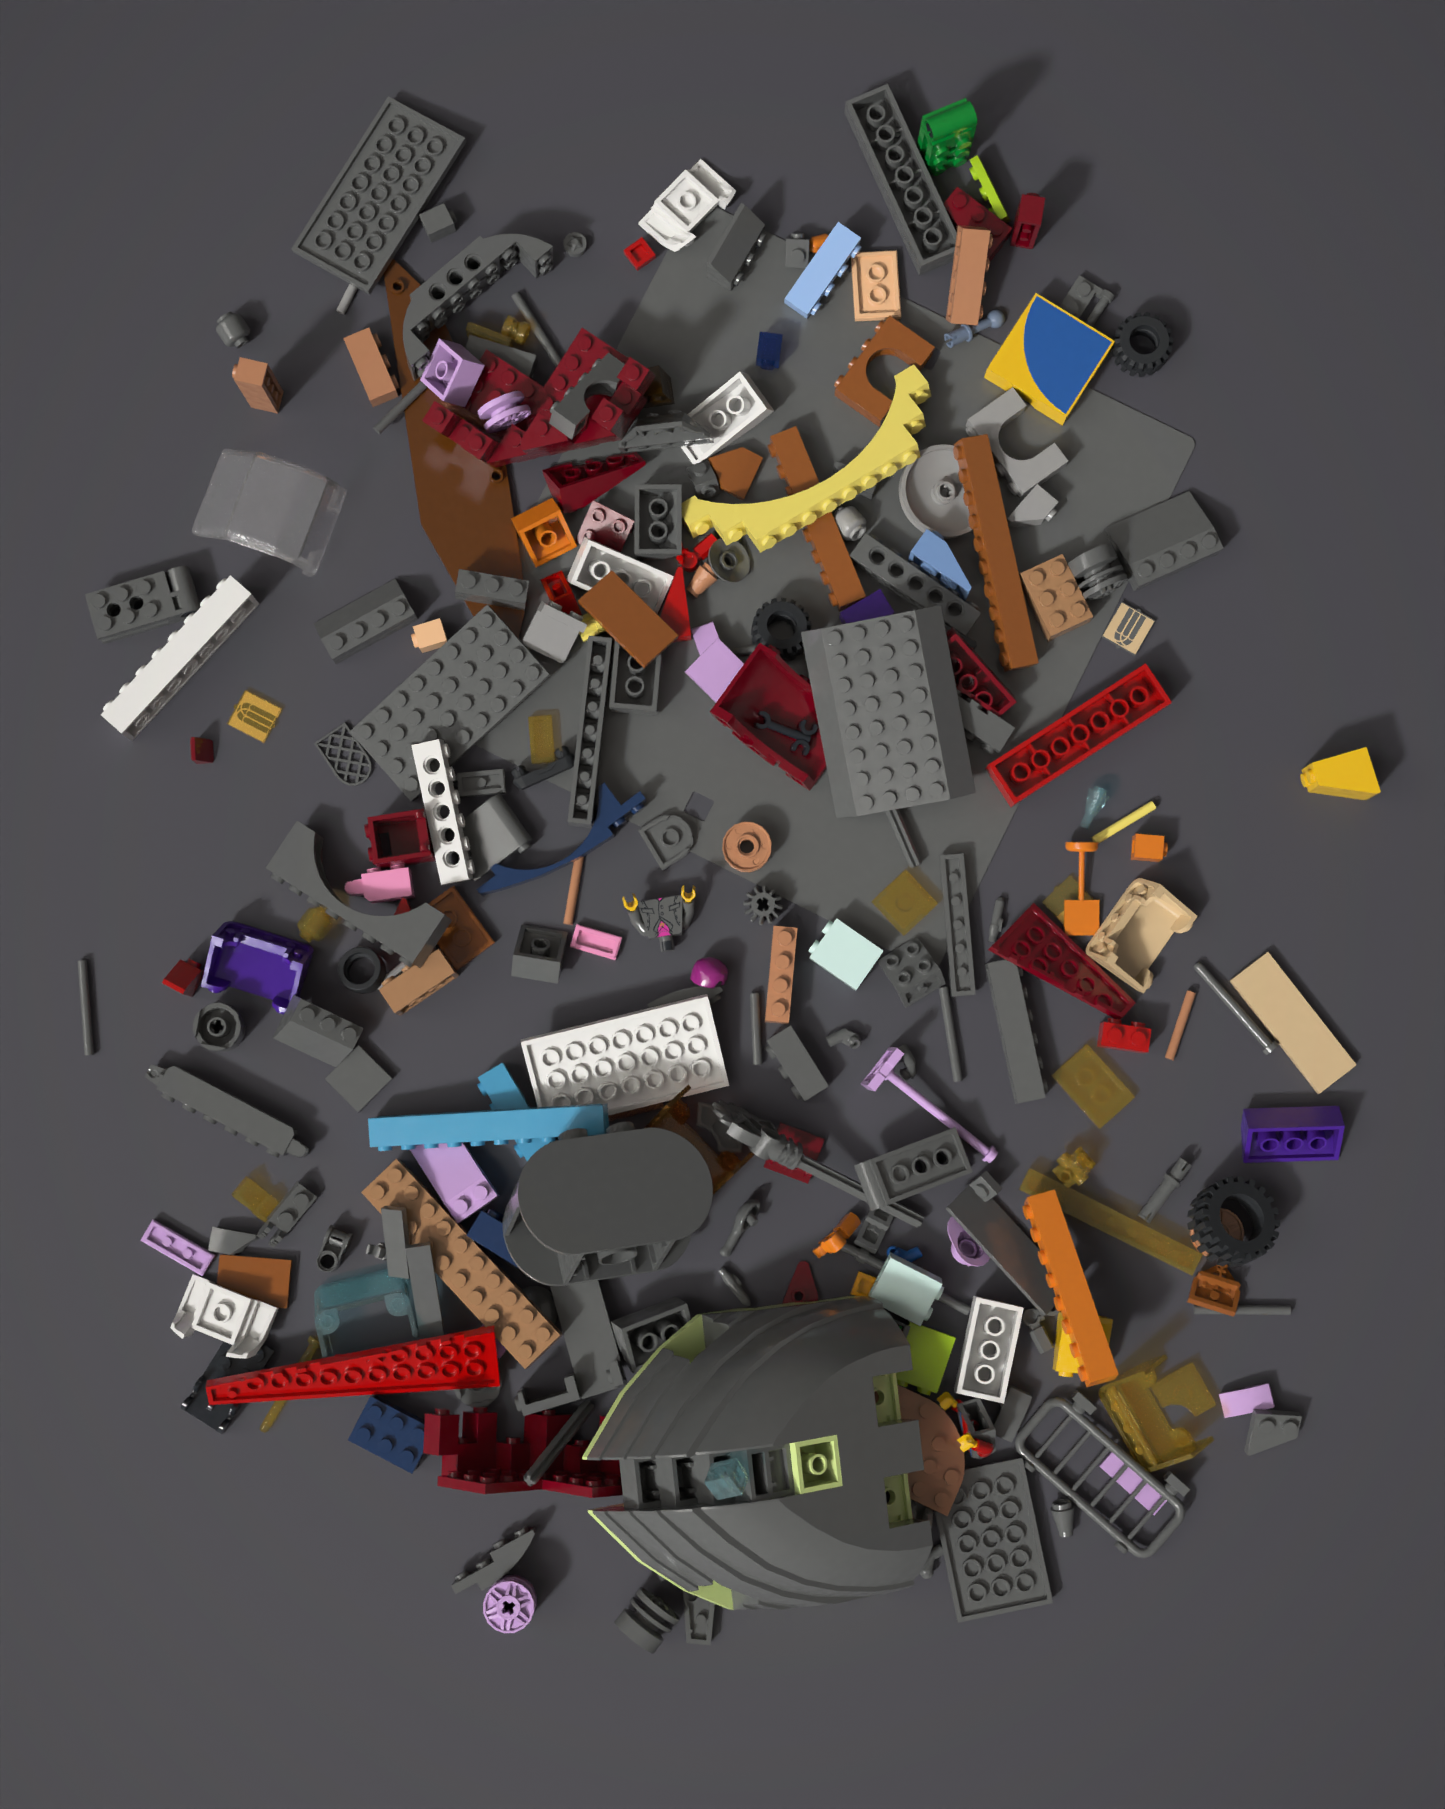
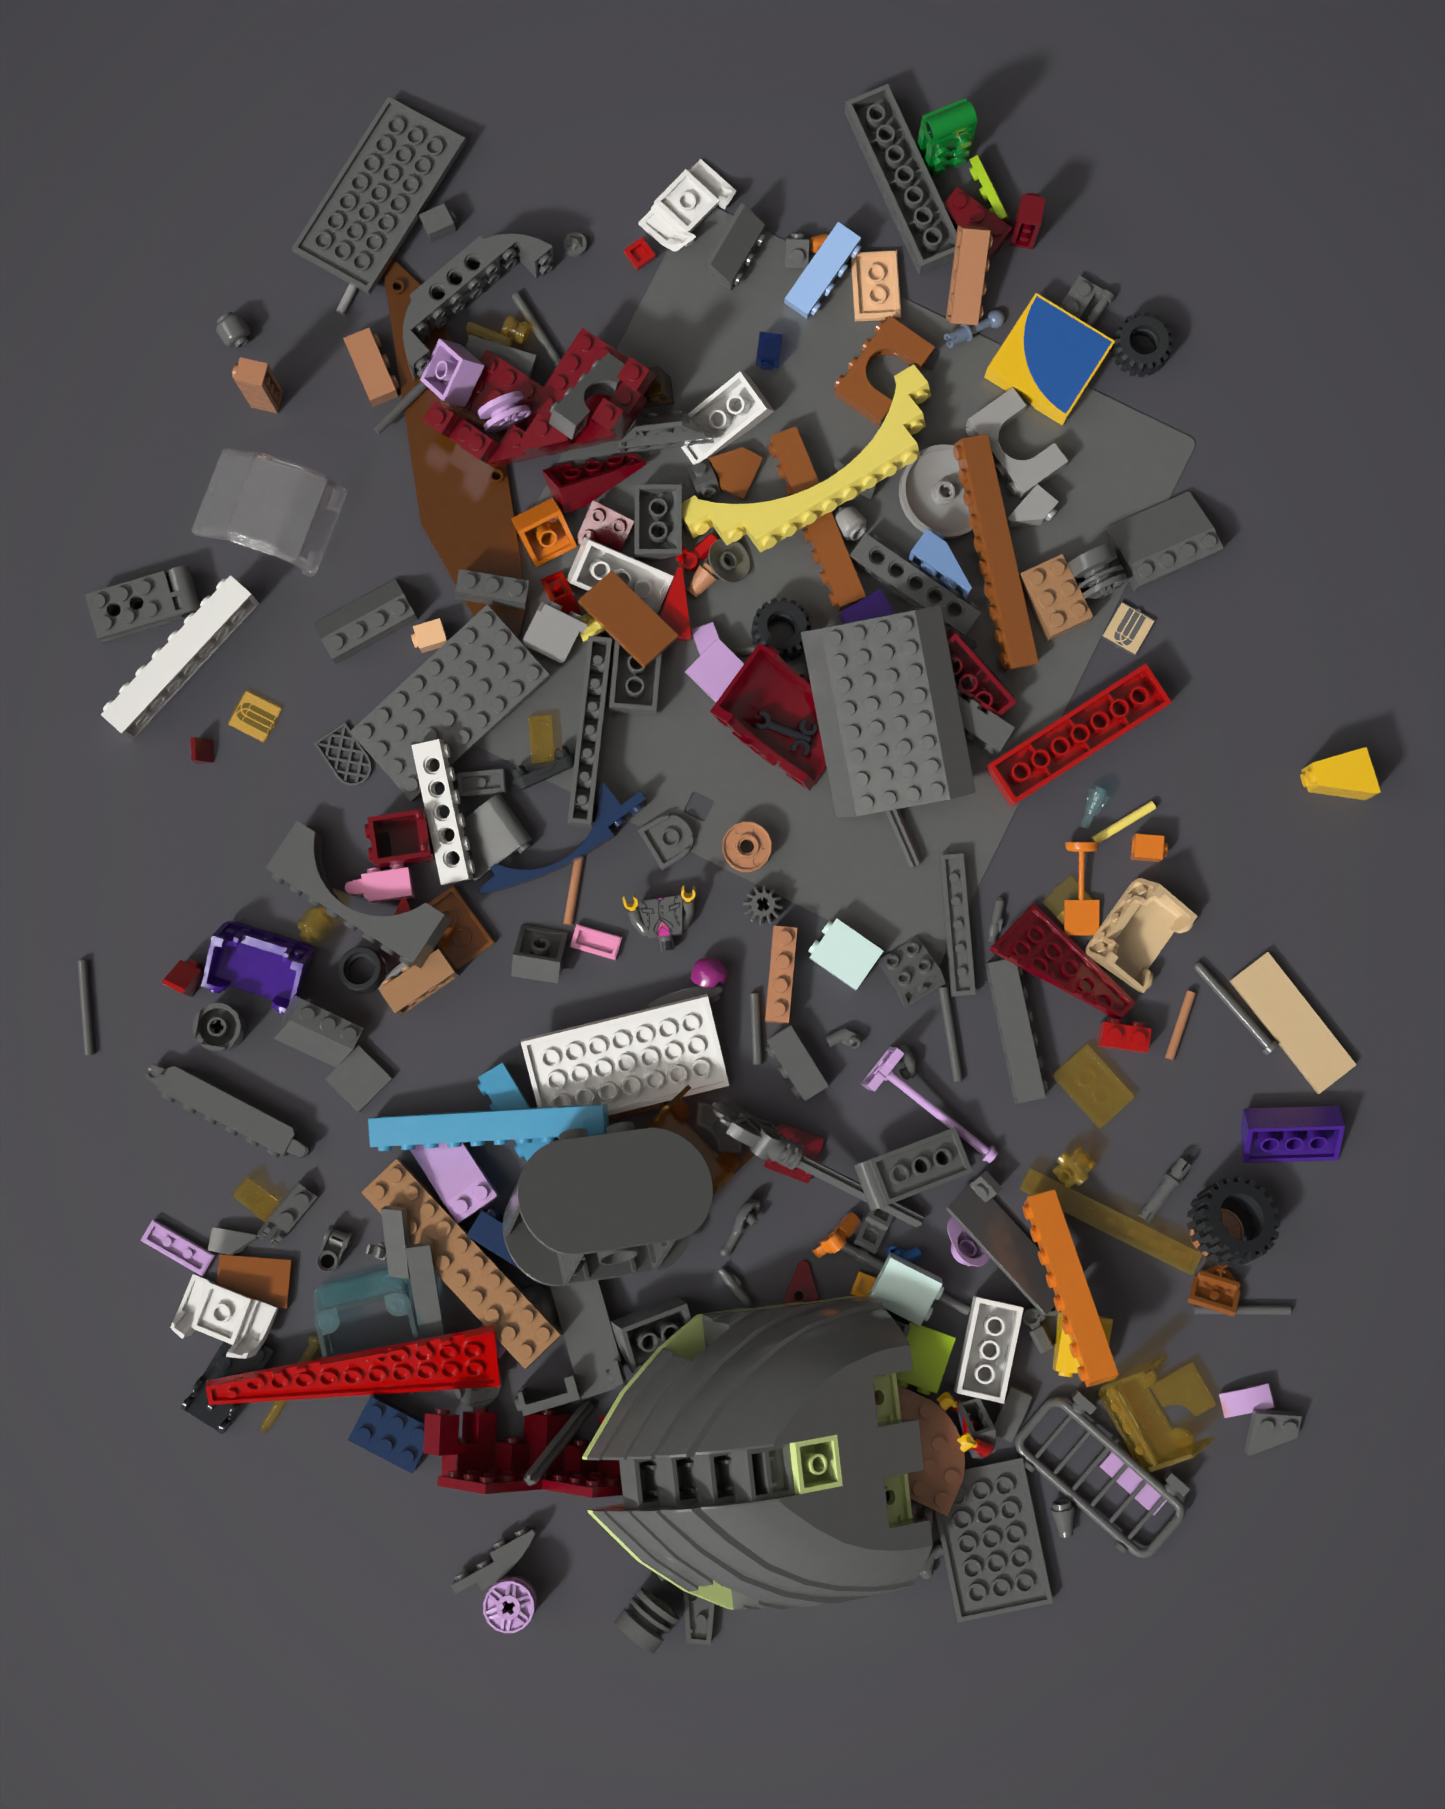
(726, 1479): clear light blue brick -> none
(904, 902): clear yellow tile -> none

